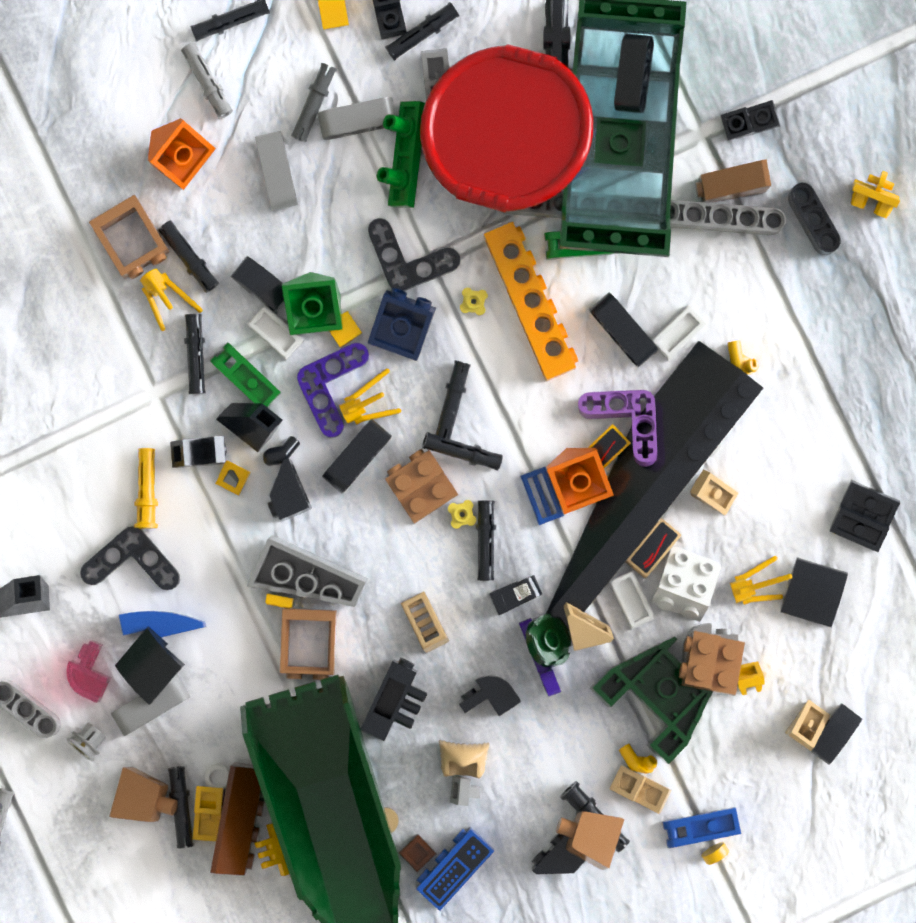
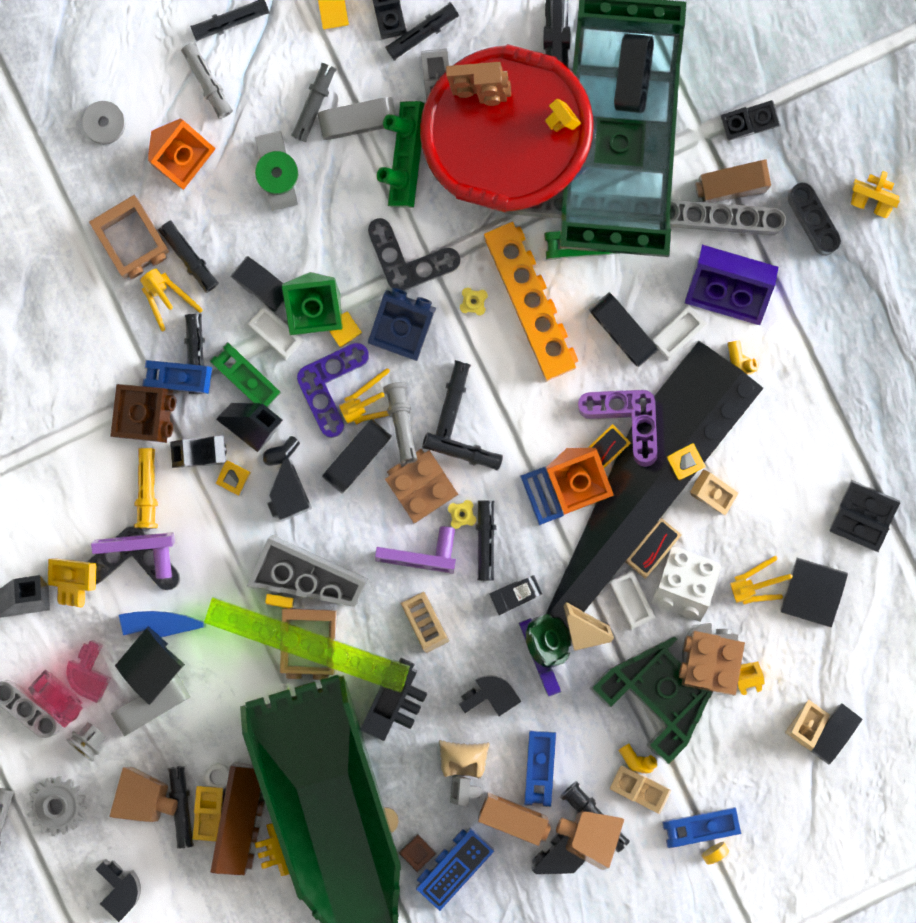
(42, 805): none -> light grey gear
(56, 698): none -> clear pink brick
(72, 580): none -> yellow hinge
(101, 110): none -> light grey piece
(125, 891): none -> black brick
(142, 413): none -> reddish brown plate
(159, 542): none -> medium lavender piece
(178, 376): none -> blue plate
(272, 161): none -> green piece
(307, 644): none -> clear neon green plate
(399, 411): none -> light grey pin
(440, 562): none -> medium lavender piece
(483, 79): none -> medium nougat plate
(514, 819): none -> medium nougat window
(540, 767): none -> blue plate
(561, 116): none -> yellow tile
(686, 461): none -> yellow slope
(731, 285): none -> dark purple slope

